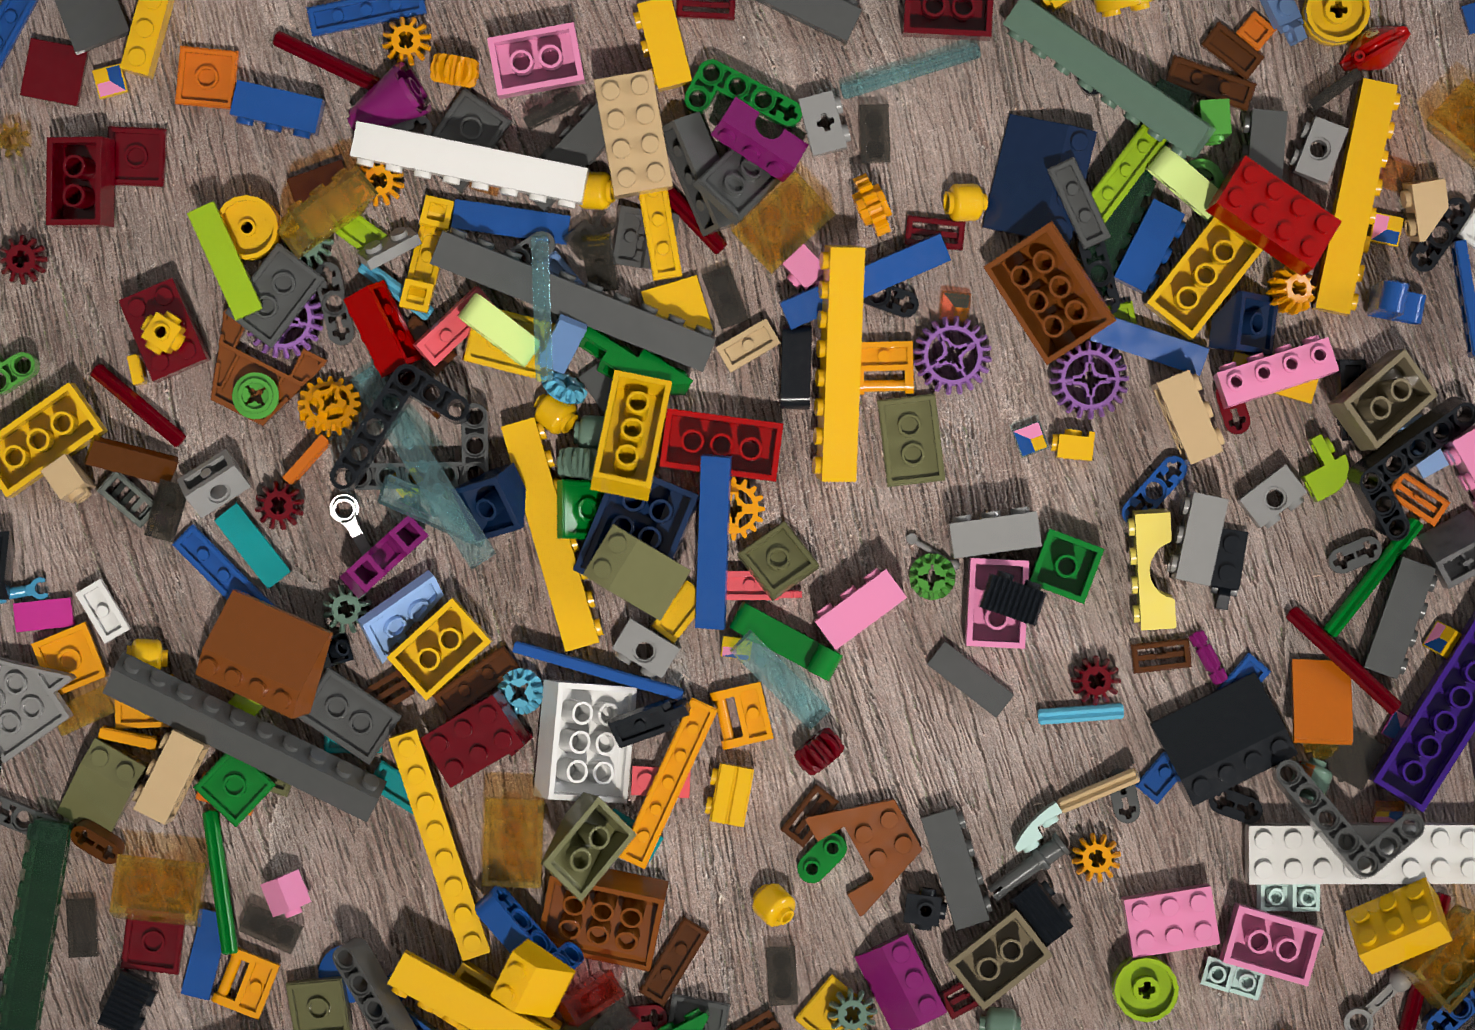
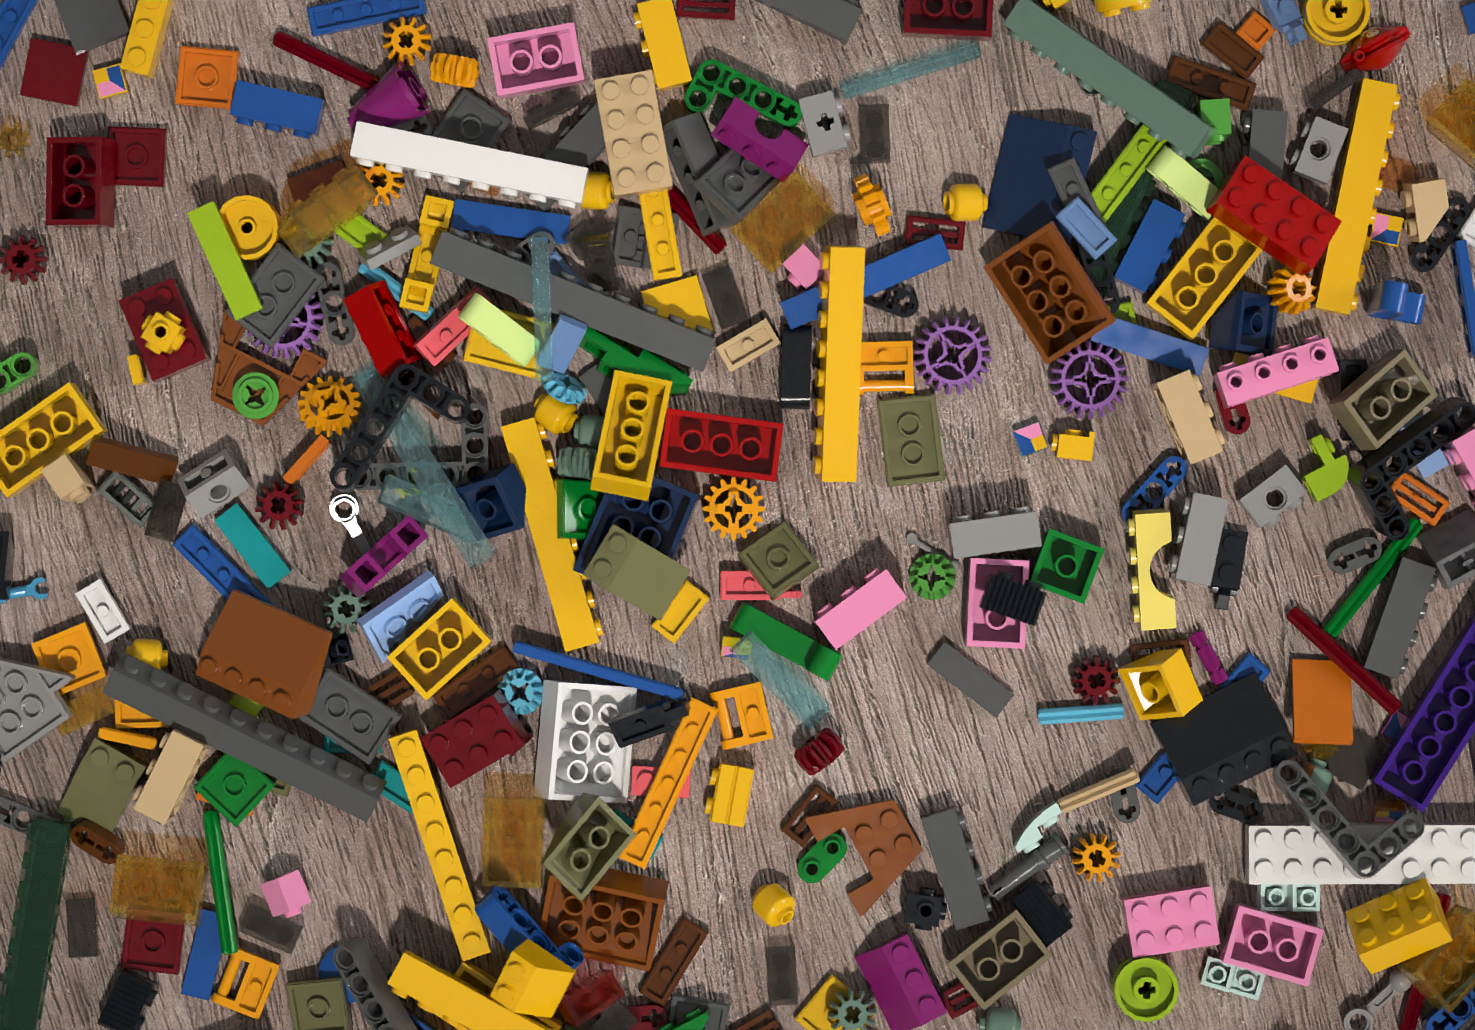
(44, 614): dark pink tile -> none
(138, 405): dark red axle -> none
(663, 650): light grey brick -> none
(713, 541): blue tile -> none
(954, 305): clear orange tile -> none
(1086, 228): none -> medium blue tile
(1161, 685): none -> yellow slope
(1442, 639): tile -> none

